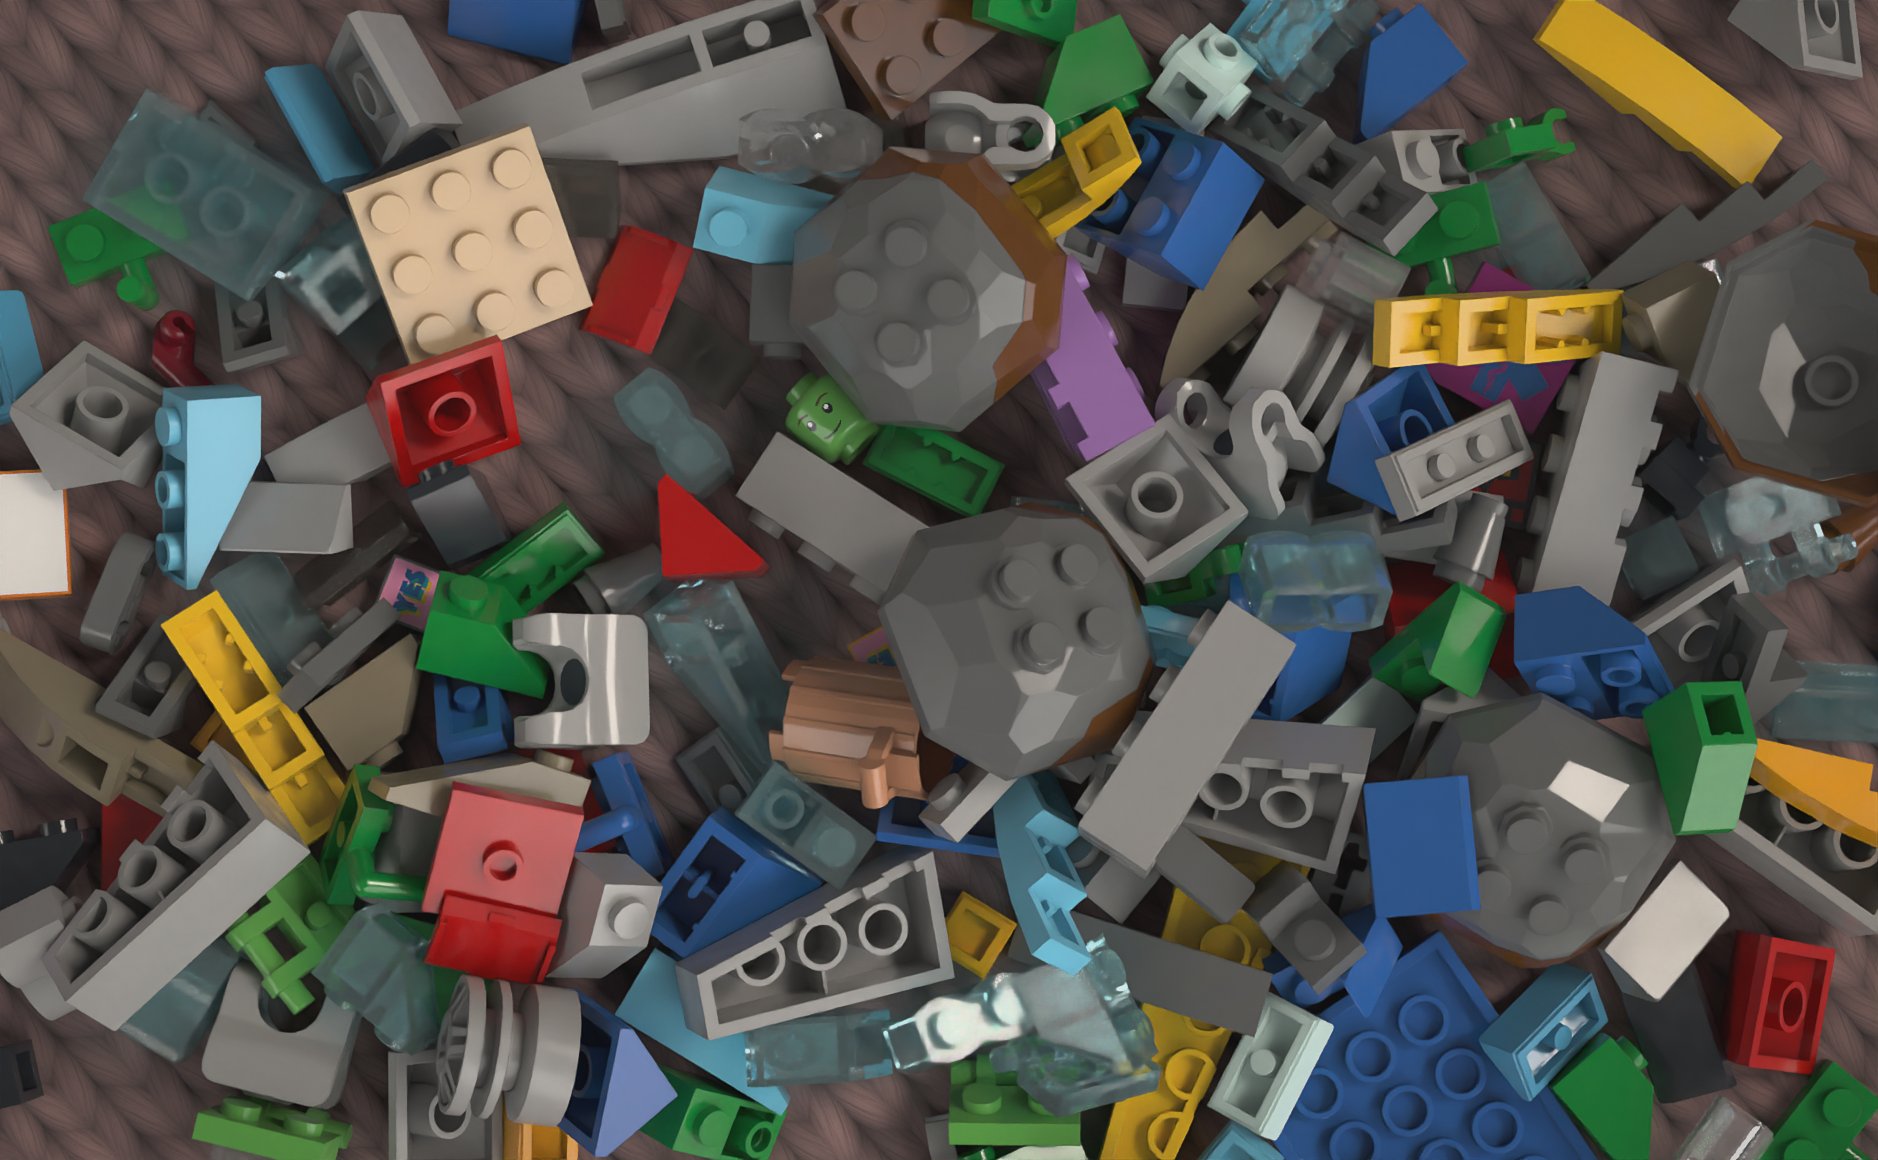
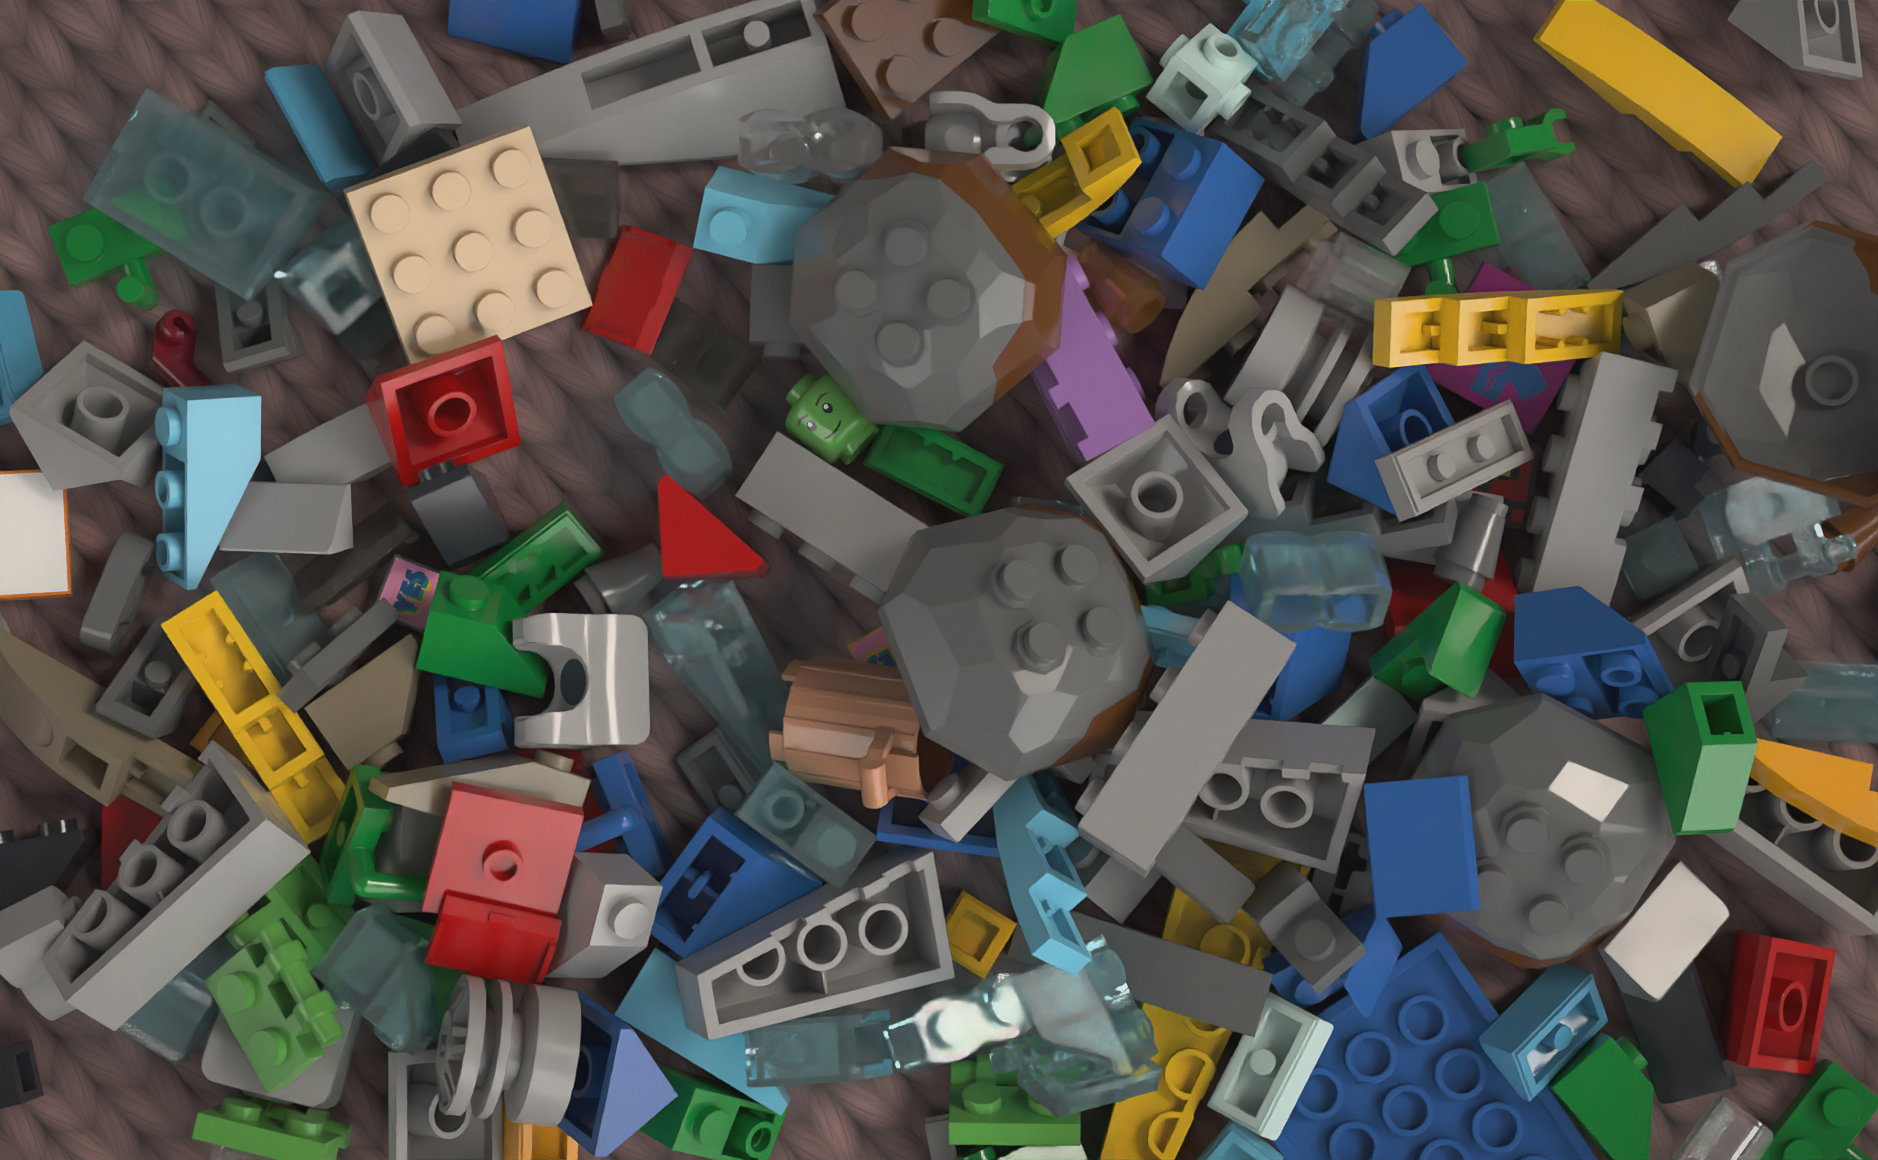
(275, 1007): none -> bright green plate
(1121, 288): none -> clear orange cone

